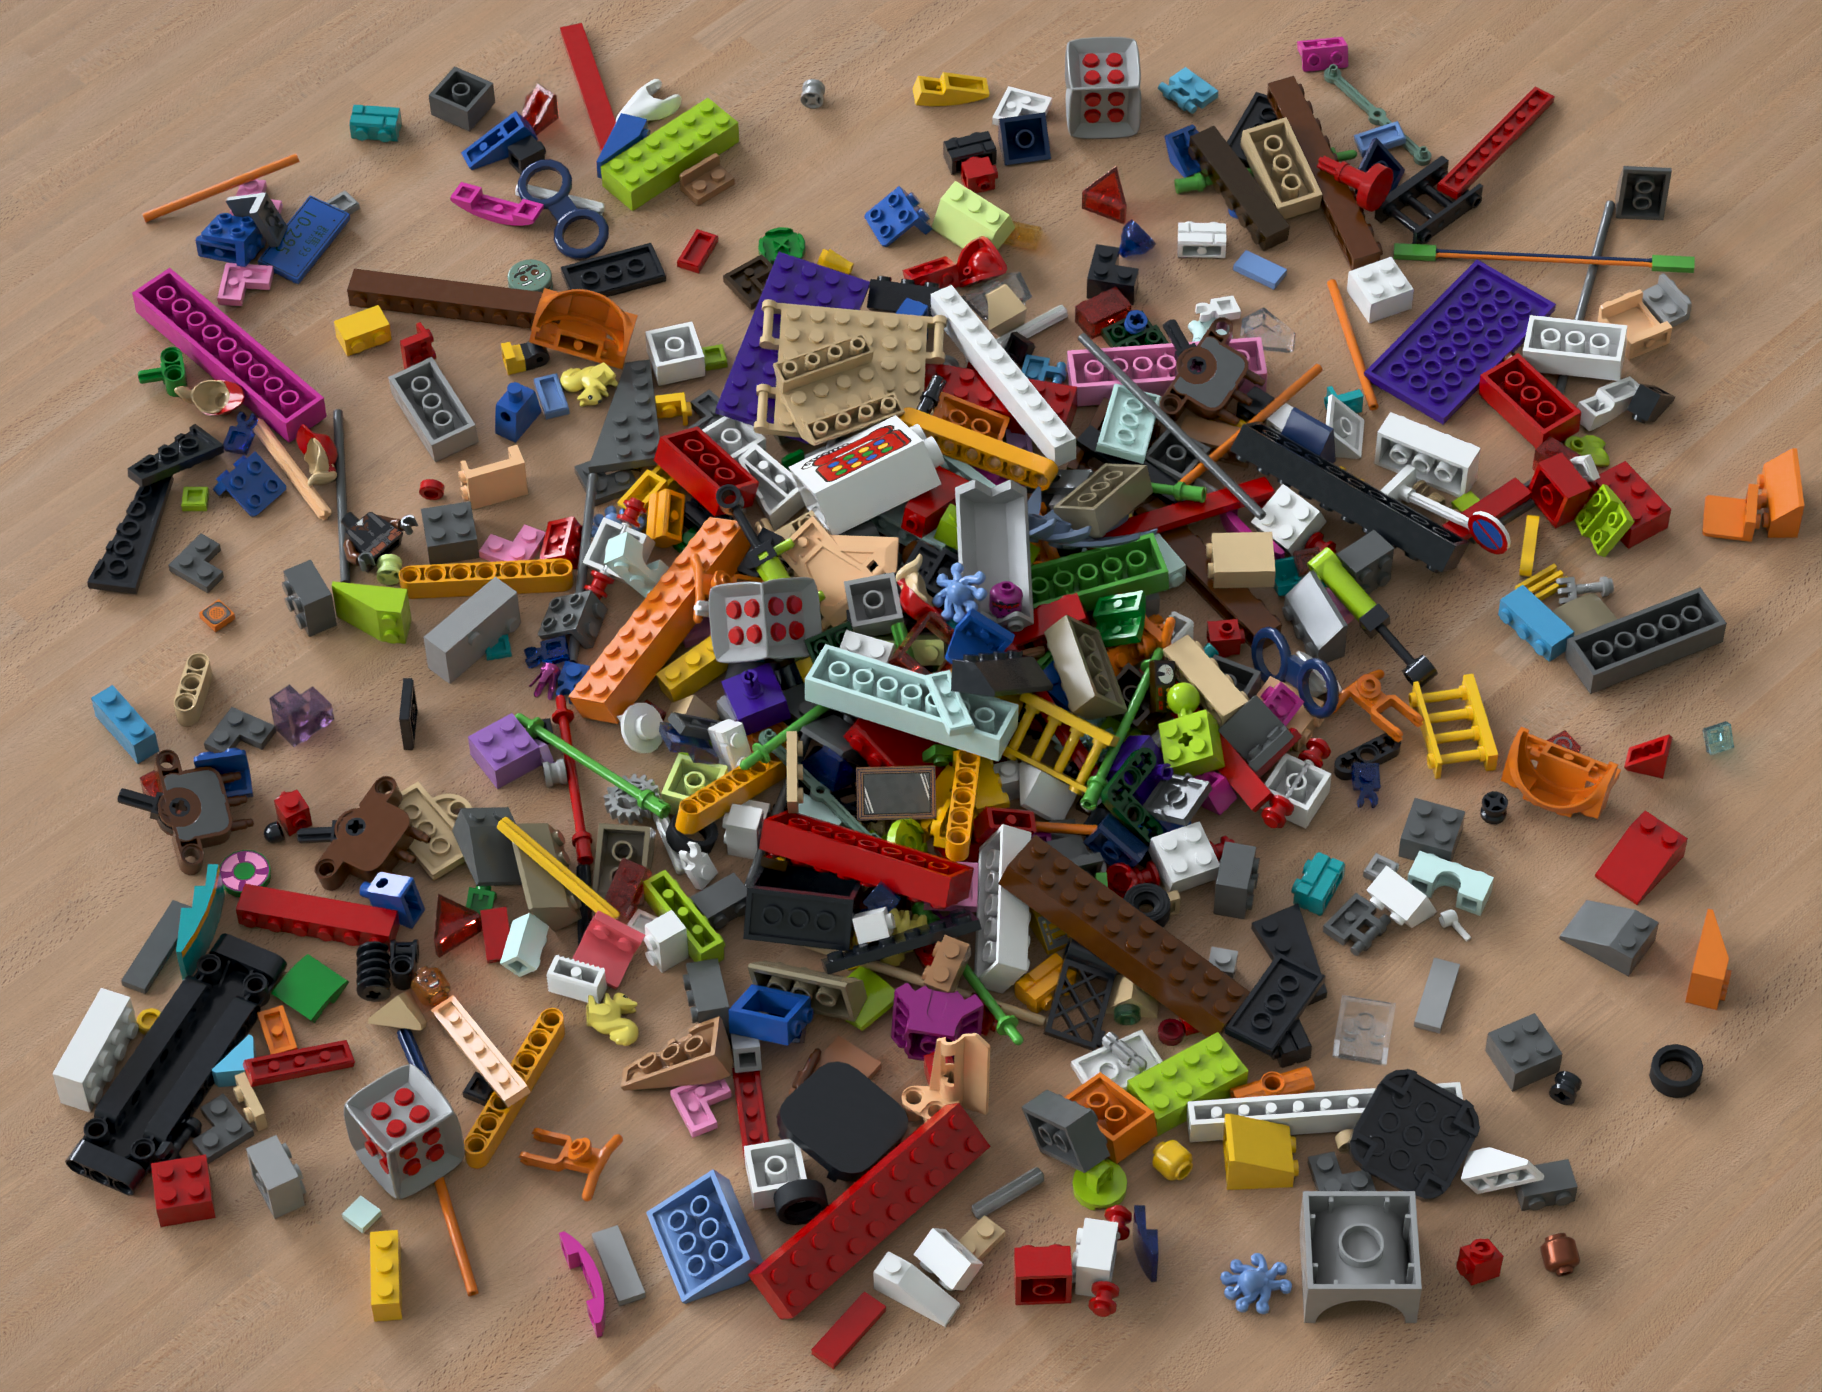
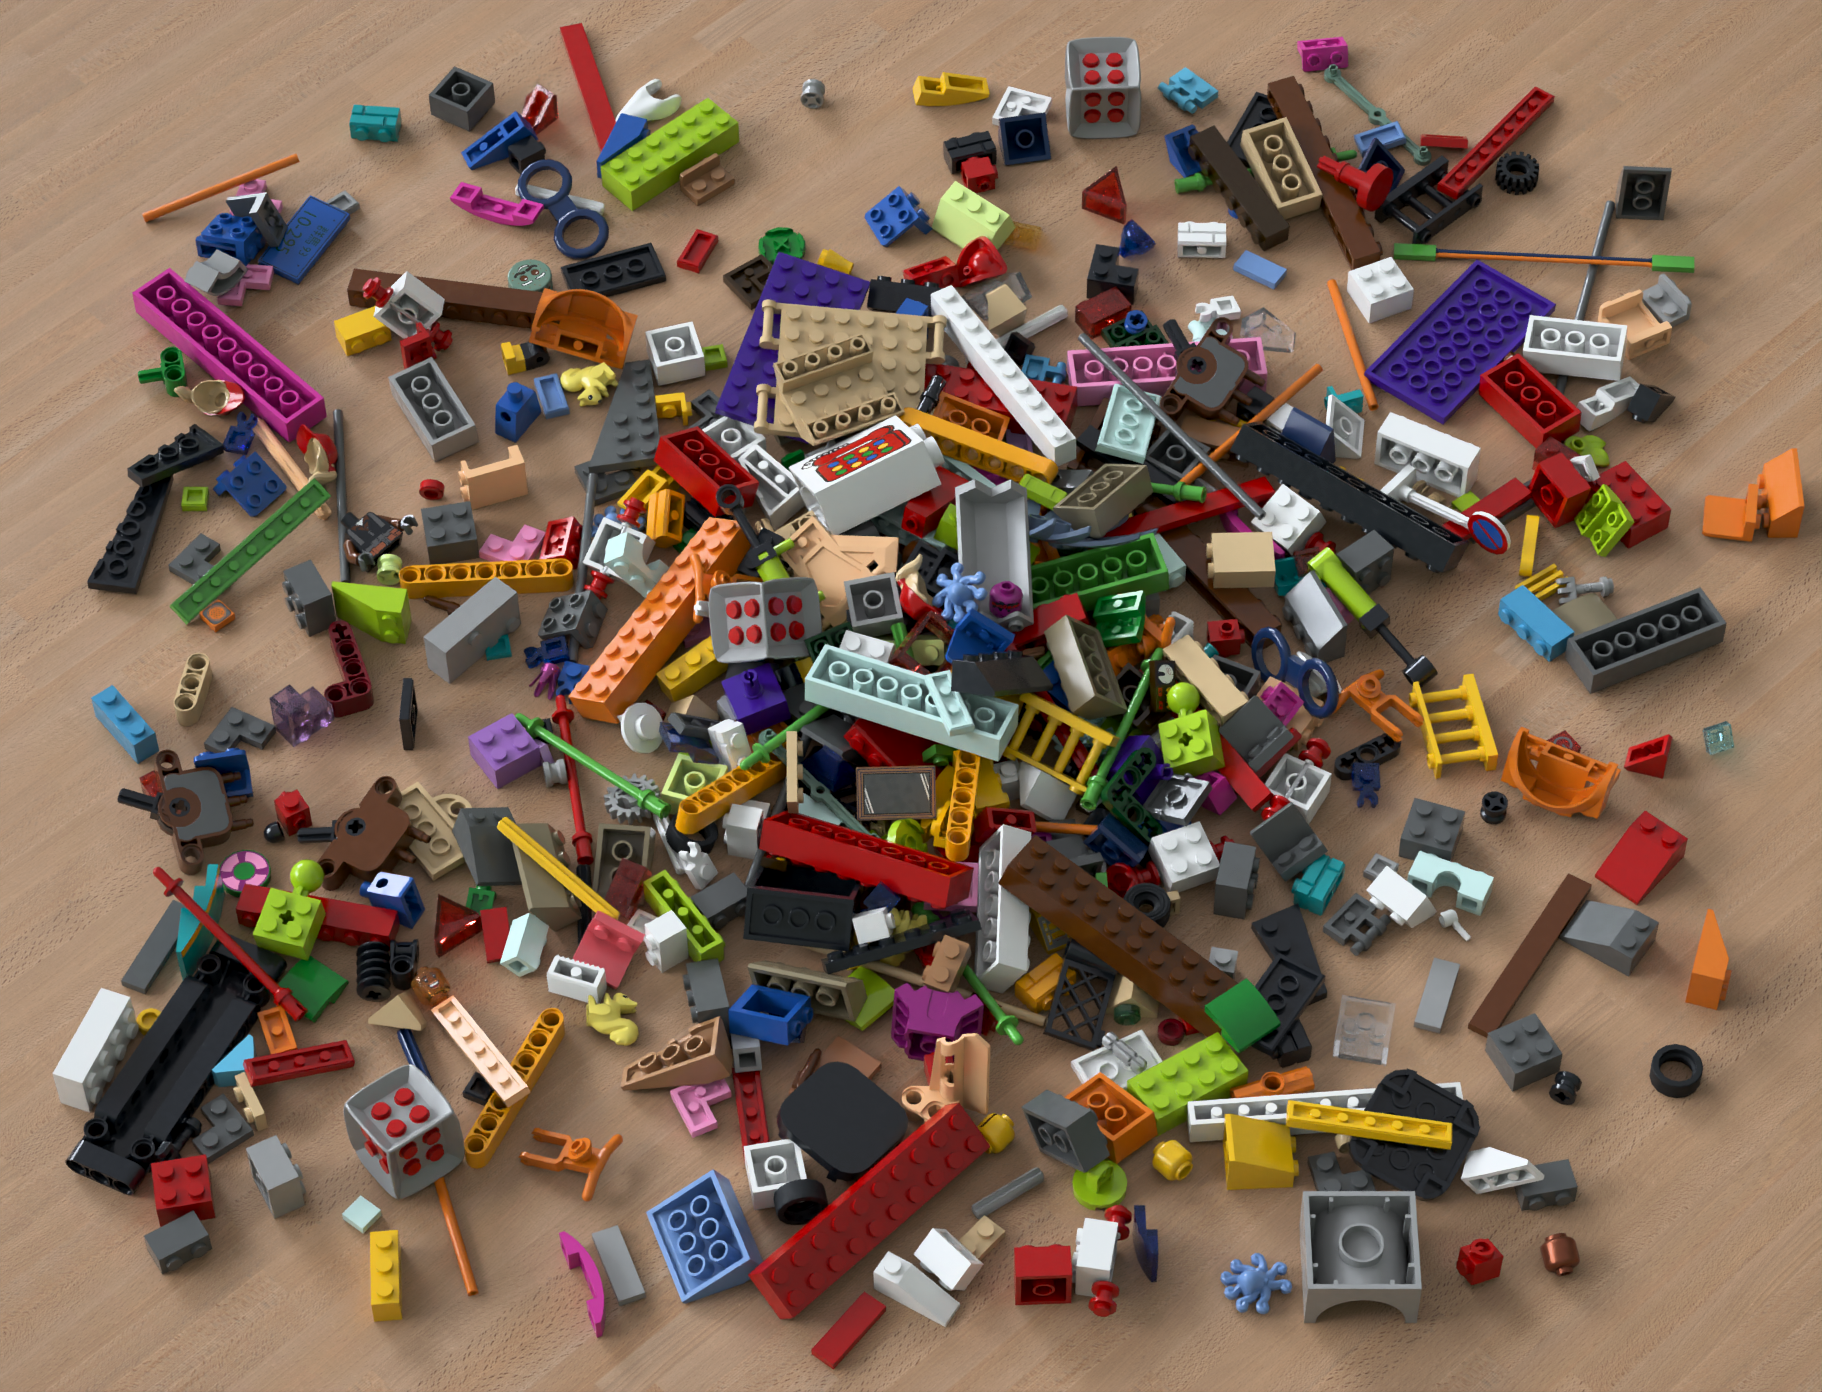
(178, 1242): none -> dark grey brick
(216, 274): none -> light grey brick
(250, 551): none -> bright green tile
(282, 996): none -> red bar
(293, 919): none -> lime brick
(355, 691): none -> dark red beam
(405, 305): none -> white brick
(441, 604): none -> reddish brown piece
(997, 1131): none -> yellow head
(1042, 492): none -> lime tile
(1242, 1015): none -> green slope
(1288, 841): none -> dark grey bracket
(1369, 1124): none -> yellow tile
(1444, 141): none -> red tile
(1513, 182): none -> black tyre
(1530, 955): none -> reddish brown tile

